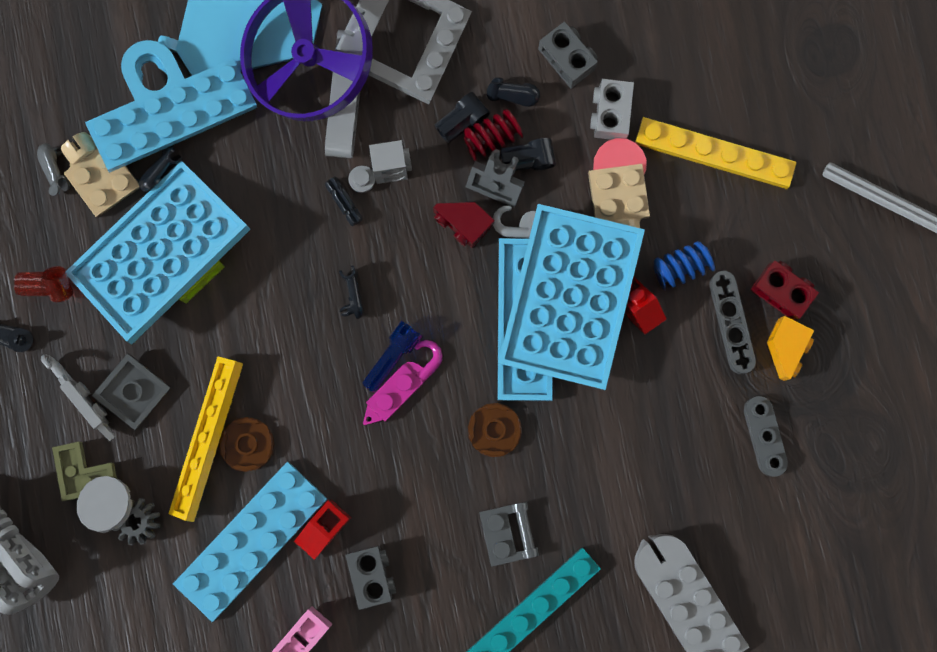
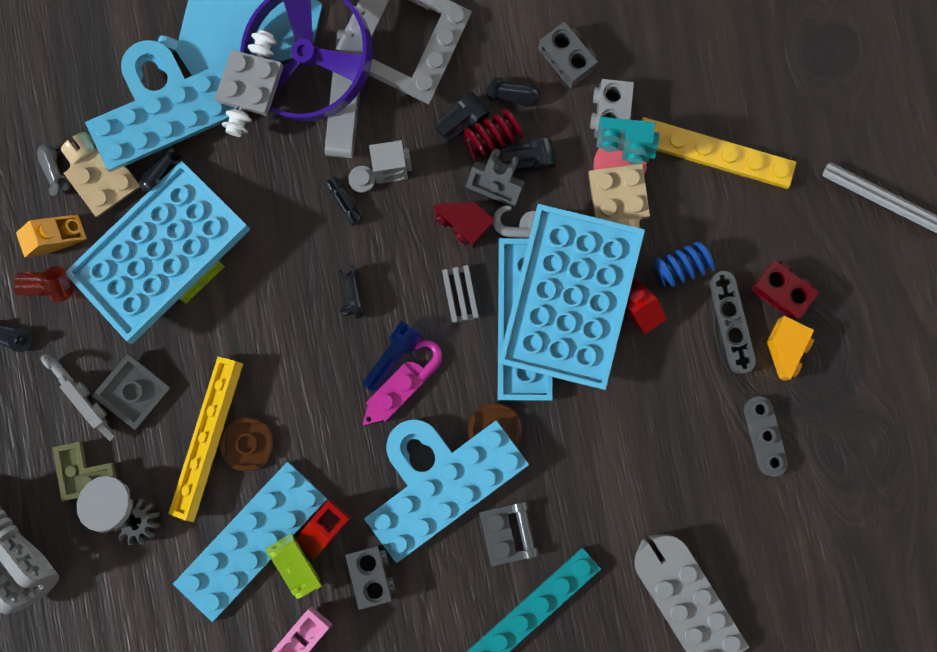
(50, 235): none -> light orange slope
(249, 82): none -> light grey plate
(293, 566): none -> lime hinge
(444, 491): none -> medium azure plate
(456, 271): none -> light grey tile
(632, 136): none -> teal plate

